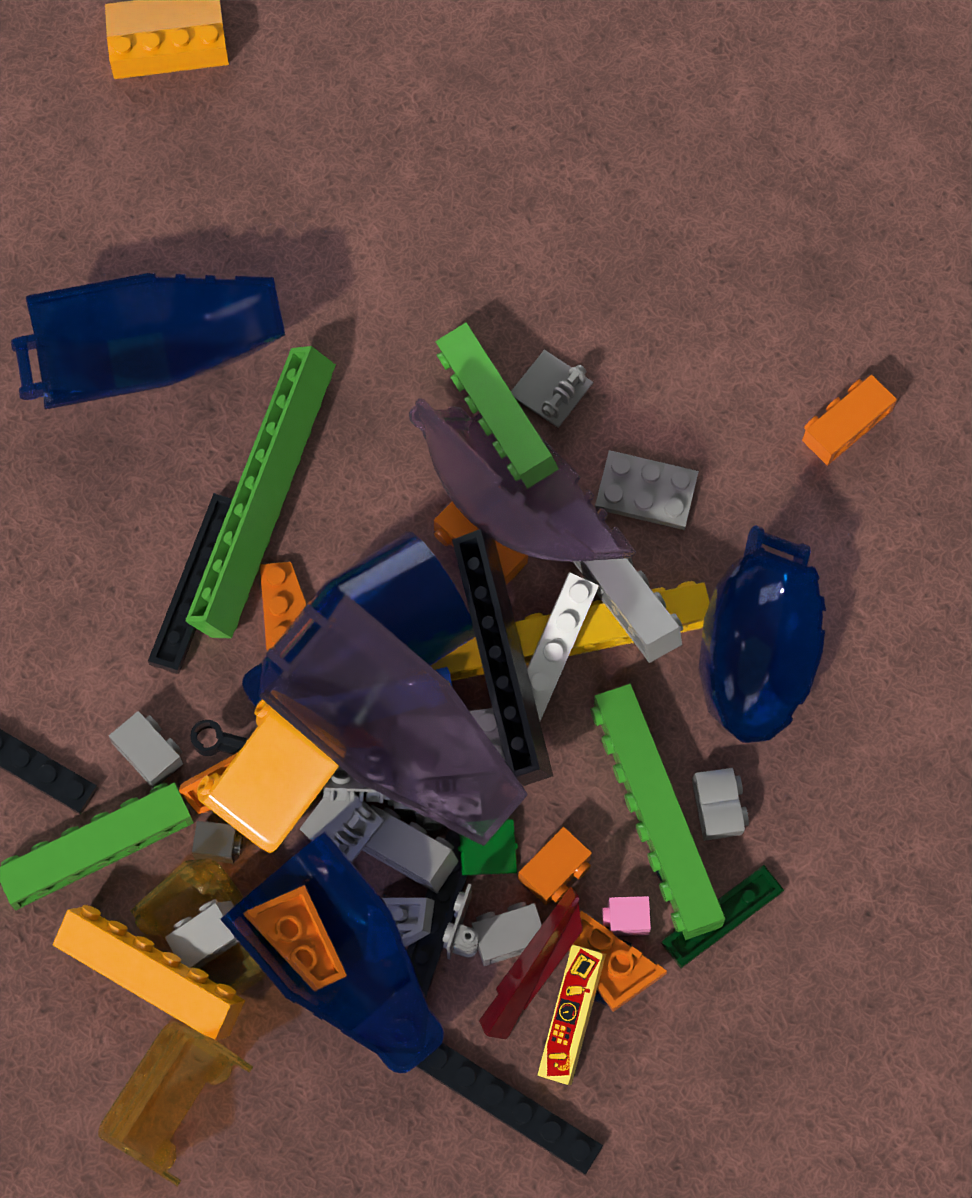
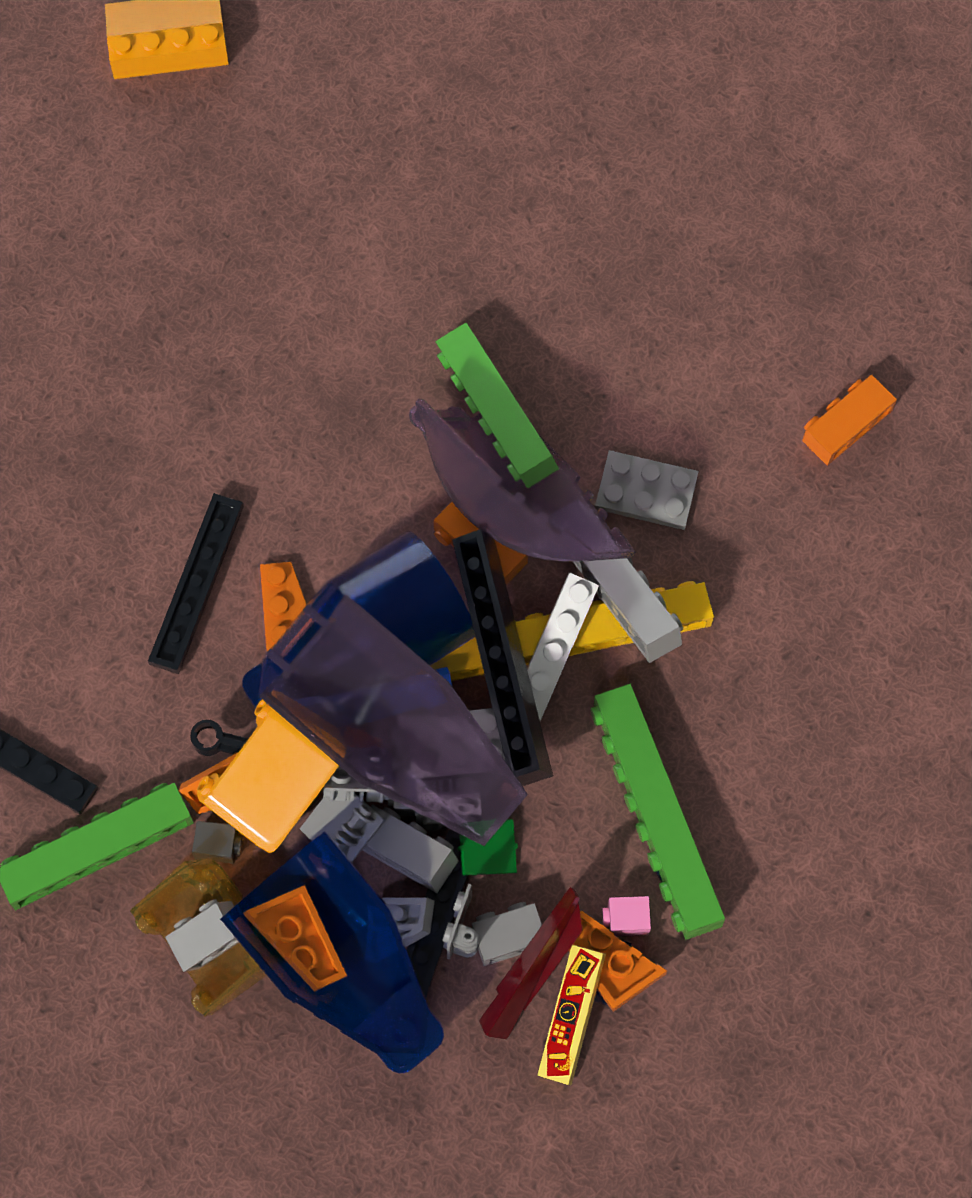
(142, 334): clear blue windscreen -> none
(146, 749): light grey brick -> none
(149, 972): light orange brick -> none
(162, 1094): clear yellow windscreen -> none
(260, 493): bright green brick -> none
(511, 1108): black plate -> none
(552, 388): light grey hinge -> none
(555, 867): orange brick -> none
(719, 803): light grey brick -> none
(737, 907): dark green tile -> none
(762, 639): clear blue windscreen -> none

